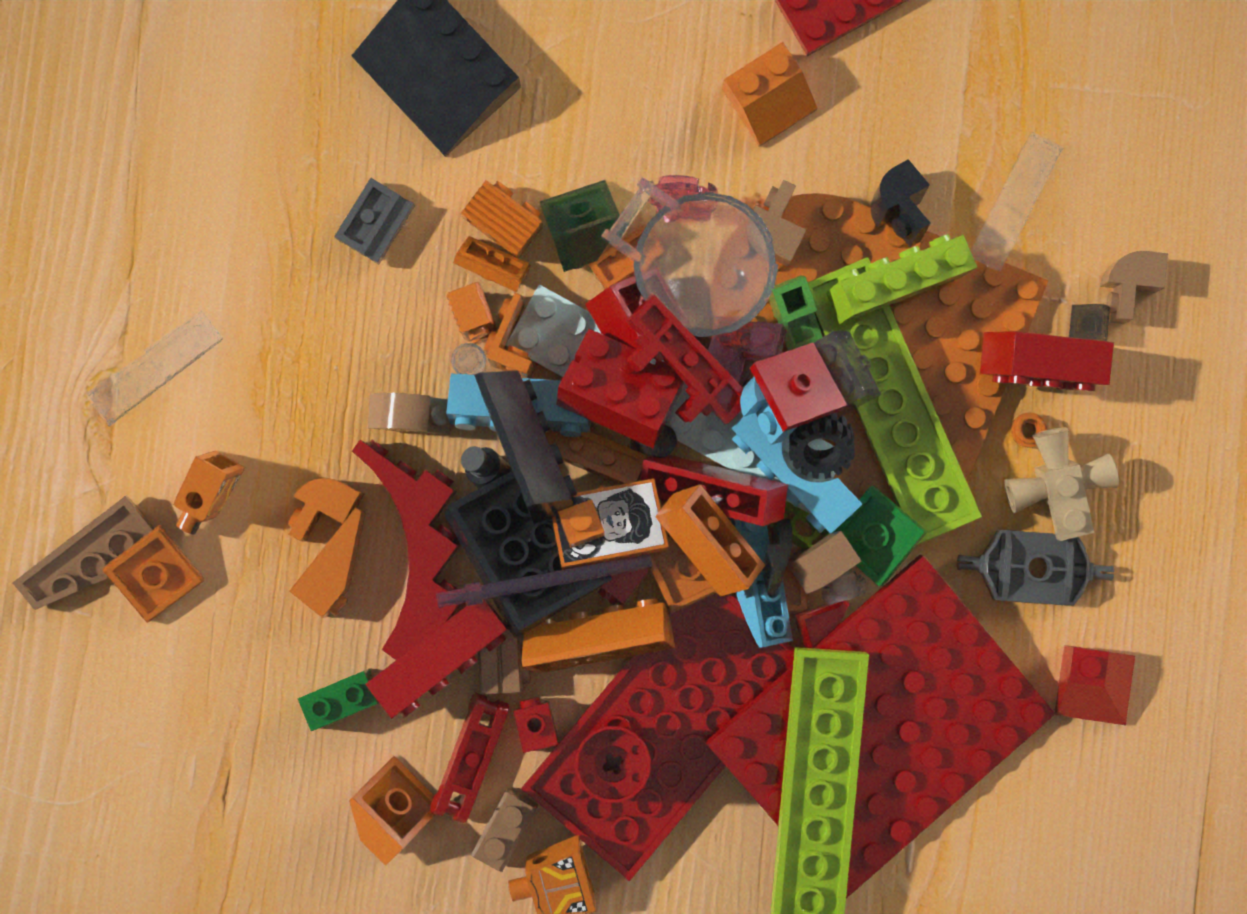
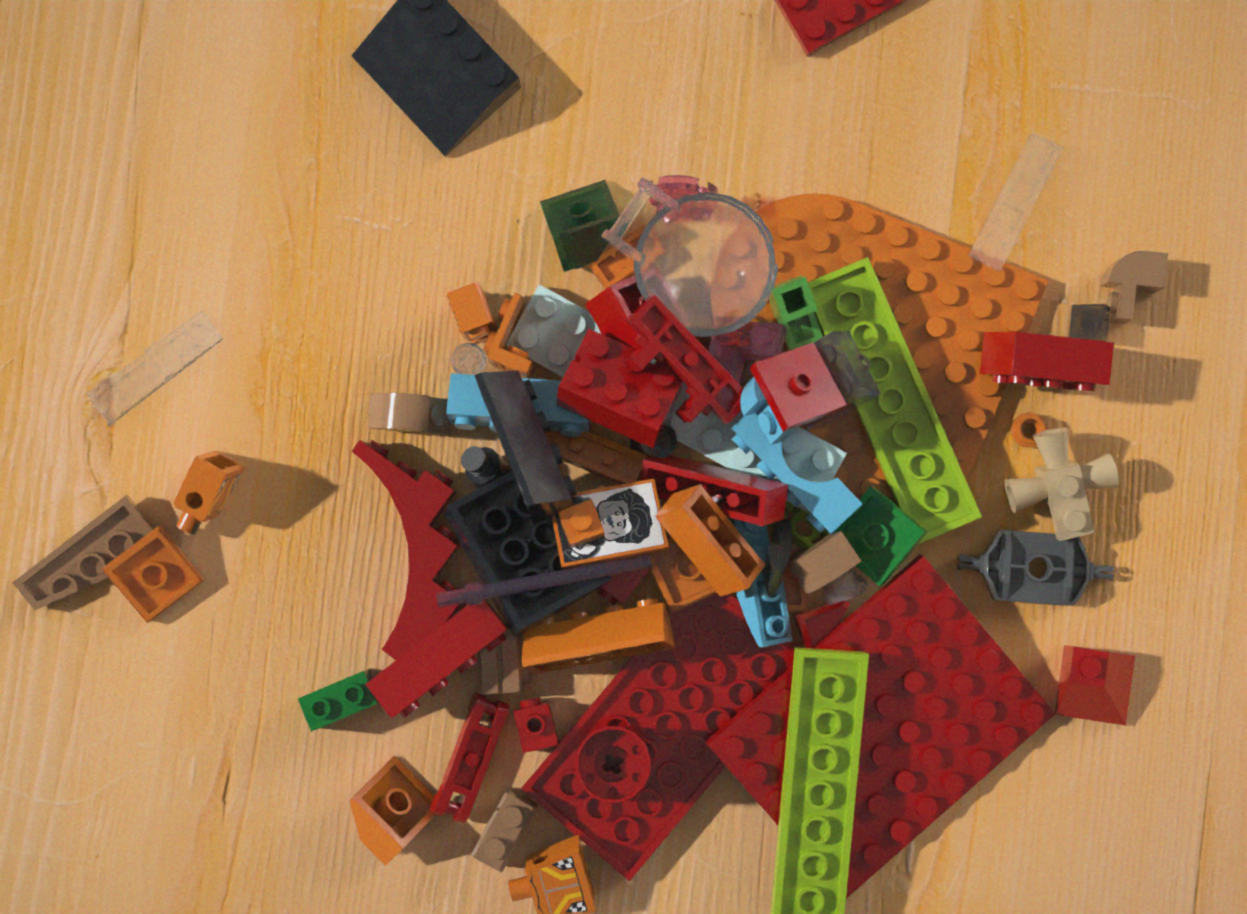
(320, 497): orange brick -> none
(331, 572): orange slope -> none
(374, 221): dark grey plate -> none
(492, 263): orange plate -> none
(502, 218): orange brick -> none
(770, 94): orange slope -> none
(784, 233): medium nougat brick -> none
(822, 460): black tyre -> none
(897, 202): black brick -> none
(900, 279): lime brick -> none

